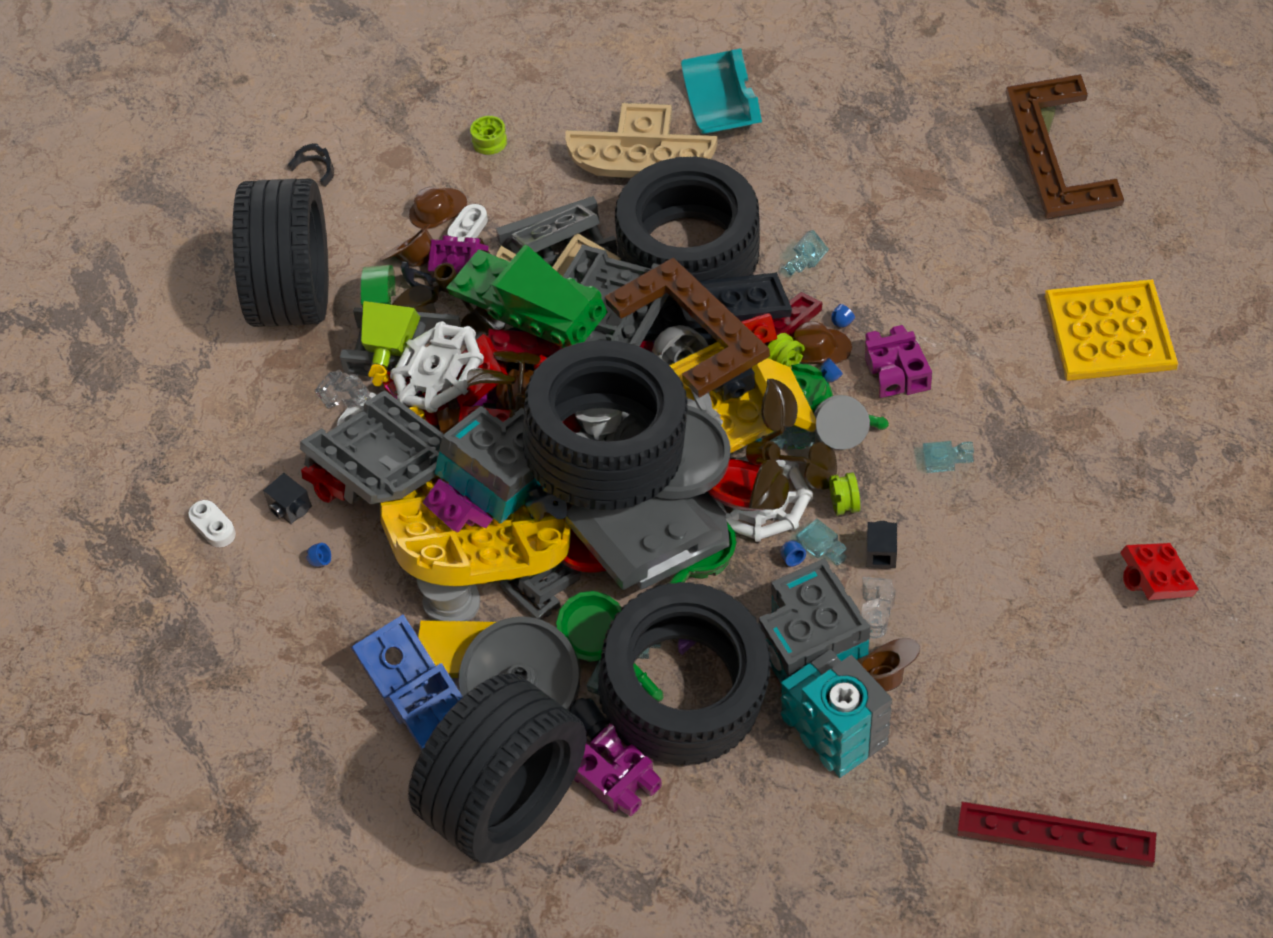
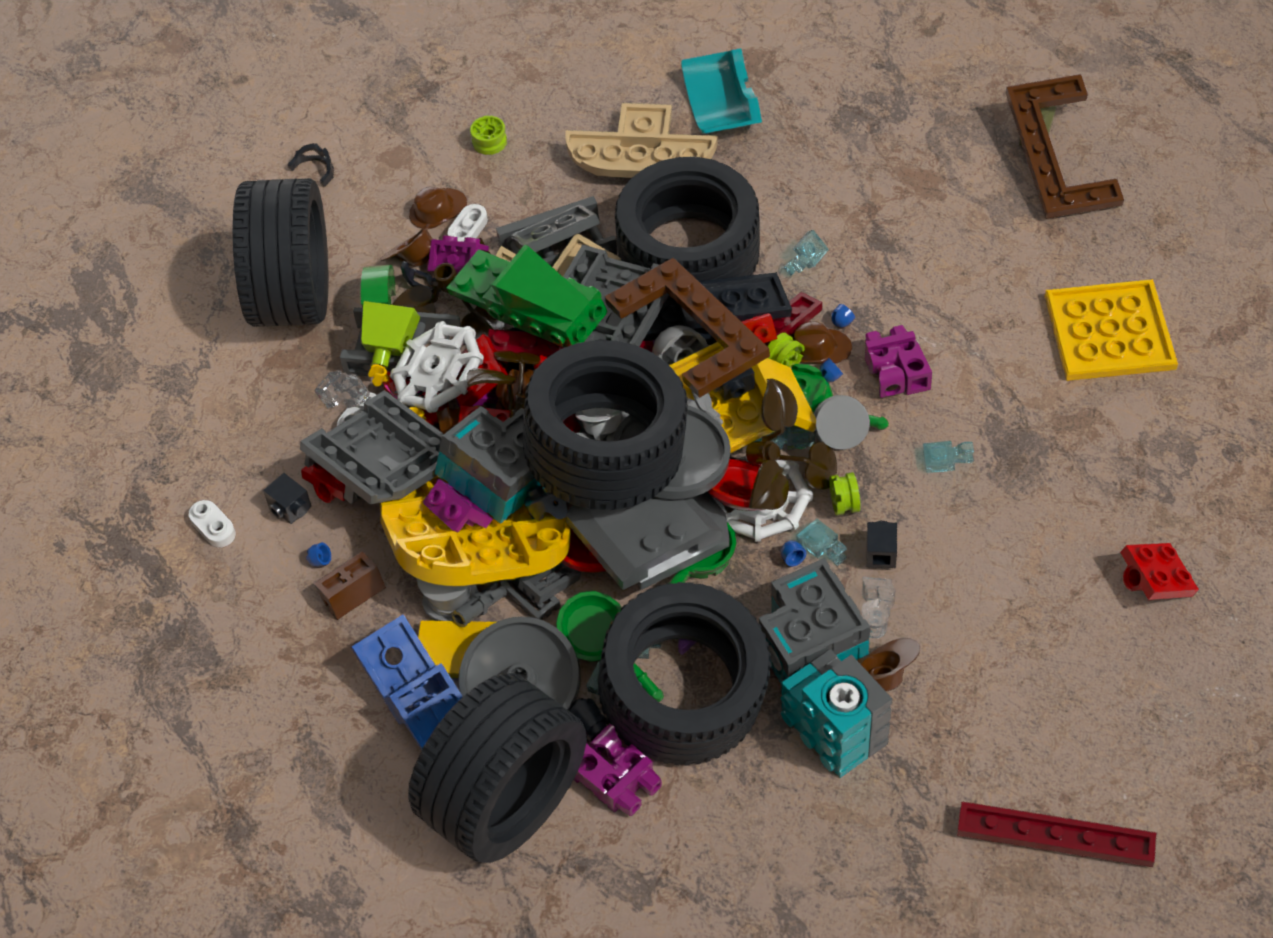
(350, 585): none -> reddish brown hinge
(478, 604): none -> dark grey pin

